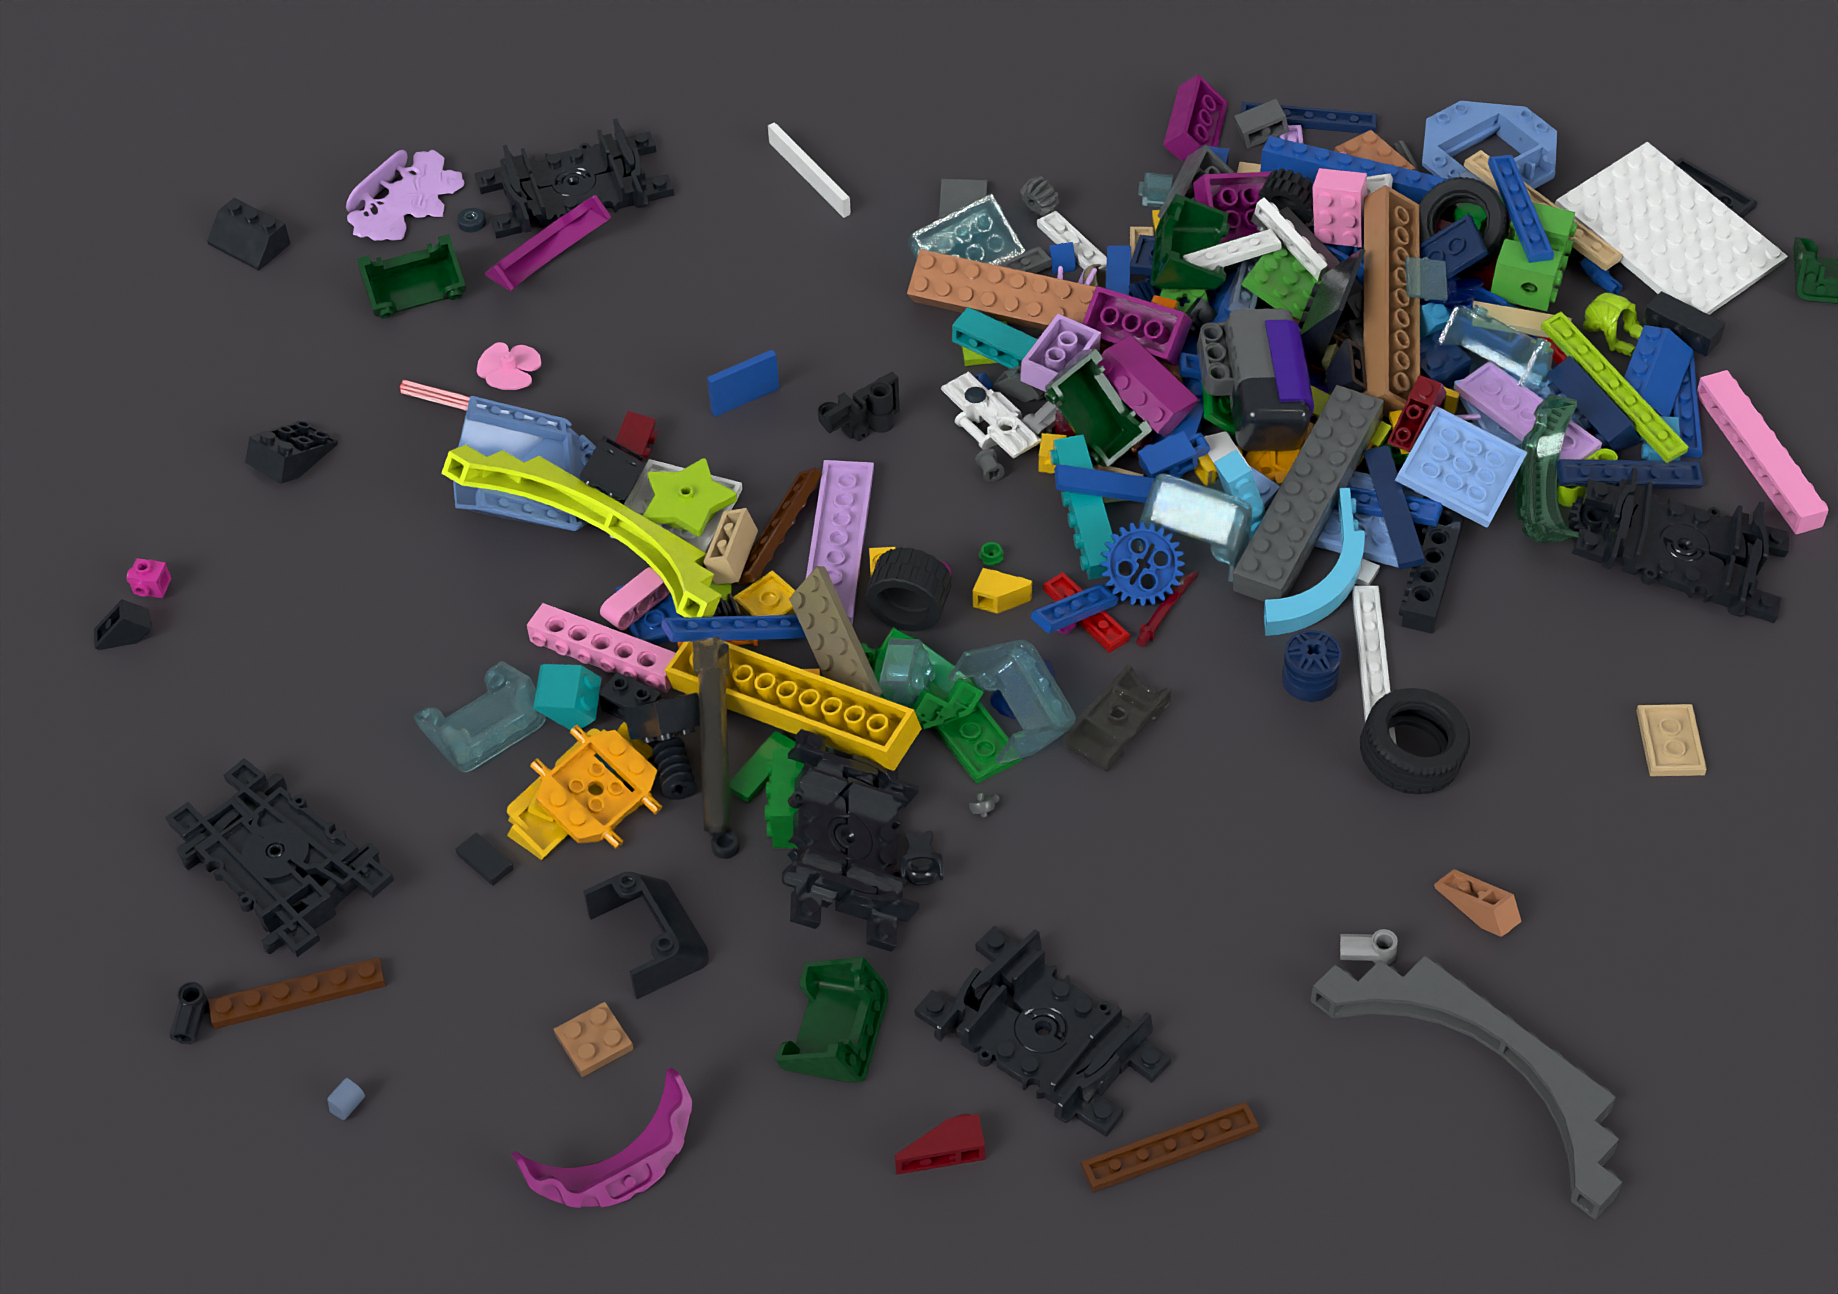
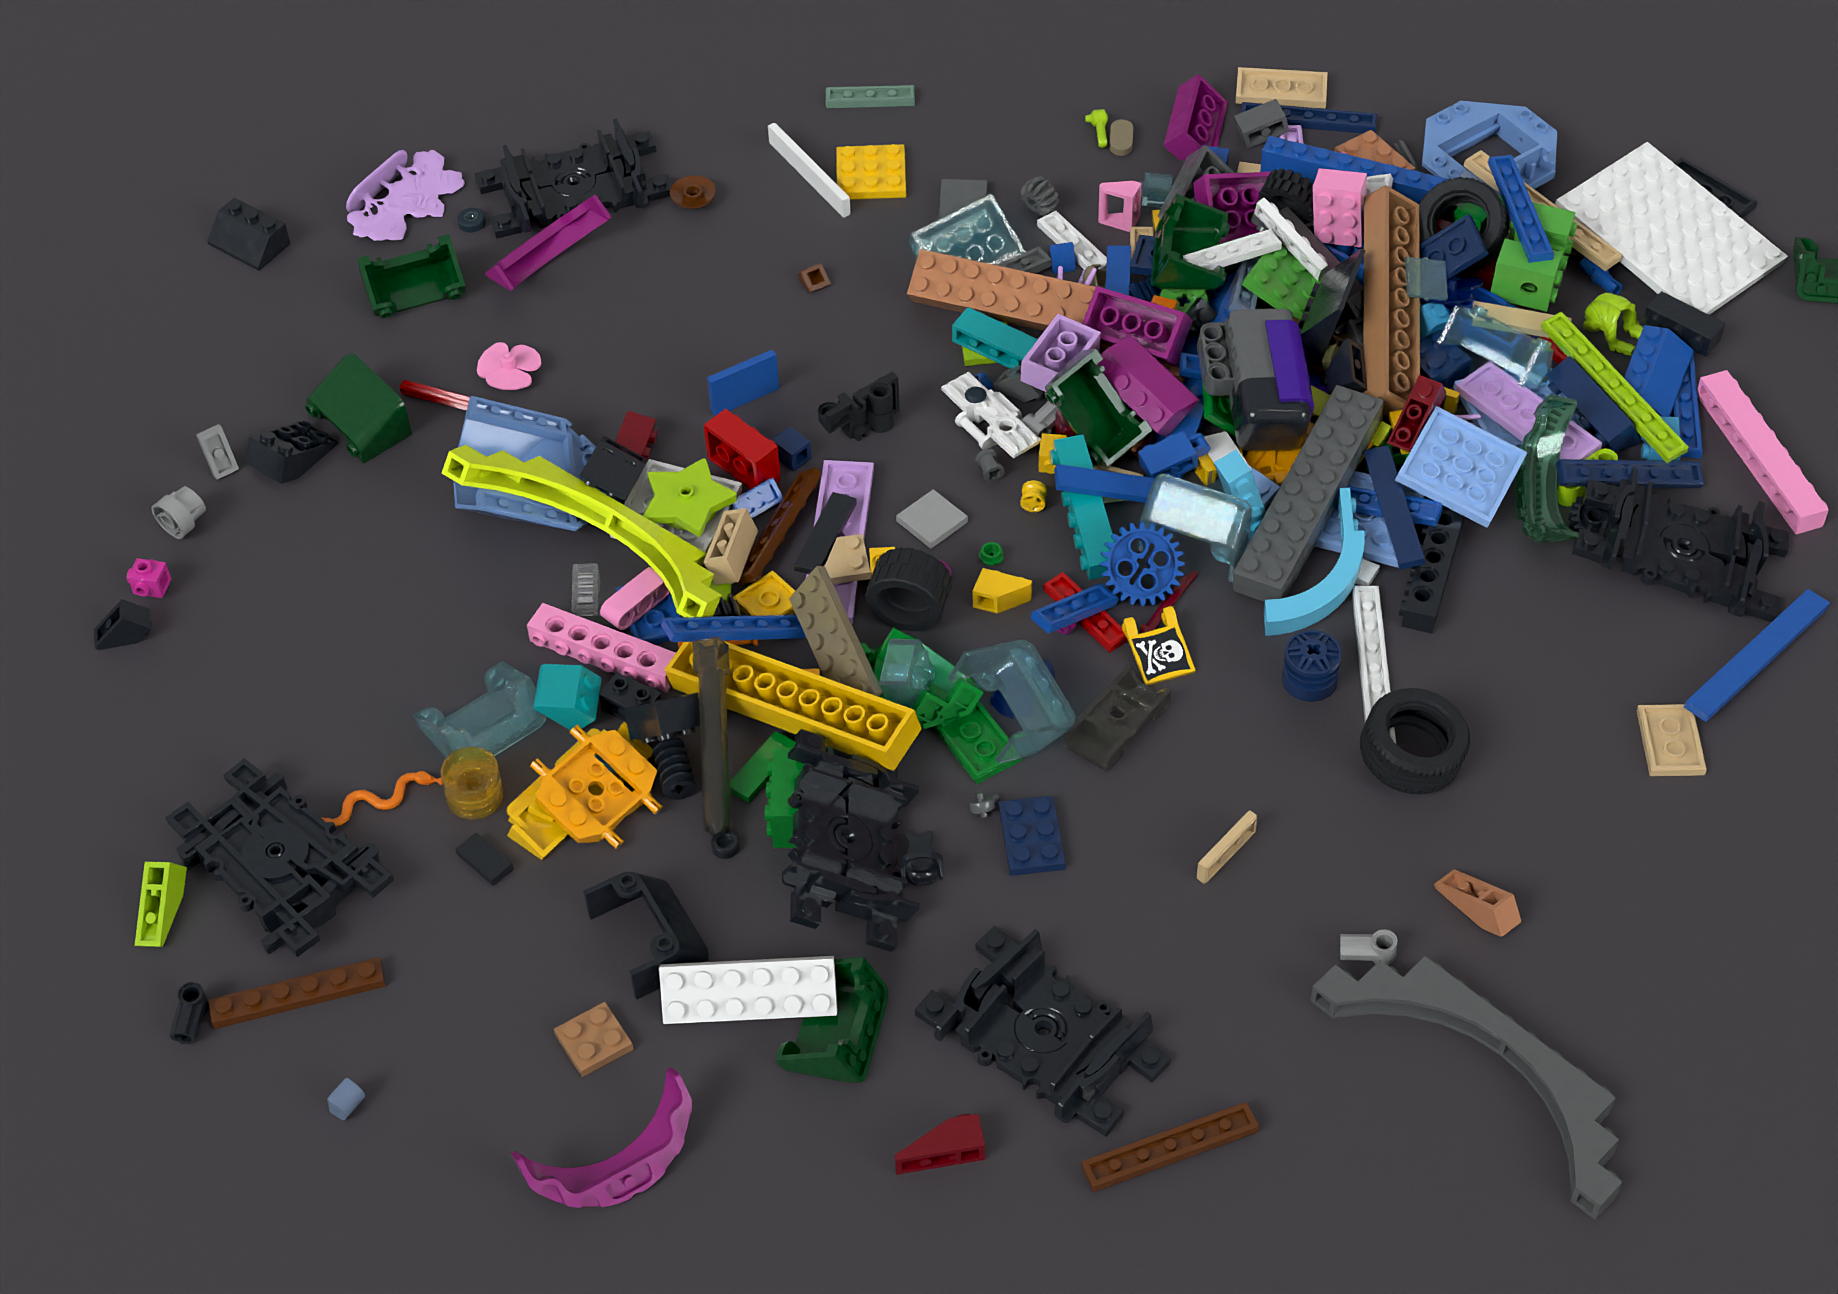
(159, 901): none -> lime slope
(178, 511): none -> light grey piece
(217, 451): none -> light grey hinge
(360, 408): none -> dark green windscreen
(420, 777): none -> orange animal
(472, 782): none -> clear yellow wheel
(585, 574): none -> clear slope
(692, 191): none -> reddish brown dish
(741, 450): none -> red brick
(748, 989): none -> white plate
(759, 498): none -> plate
(792, 448): none -> dark blue brick
(814, 278): none -> reddish brown slope
(824, 534): none -> black tile
(848, 560): none -> tan wing
(870, 96): none -> sand green tile
(872, 171): none -> yellow plate
(932, 518): none -> light grey tile
(1031, 835): none -> dark blue plate
(1033, 496): none -> yellow wheel
(1098, 119): none -> lime piece
(1121, 137): none -> dark tan tile
(1131, 193): none -> bright pink tile
(1159, 652): none -> flag
(1227, 847): none -> tan tile
(1286, 86): none -> tan plate
(1756, 655): none -> blue tile

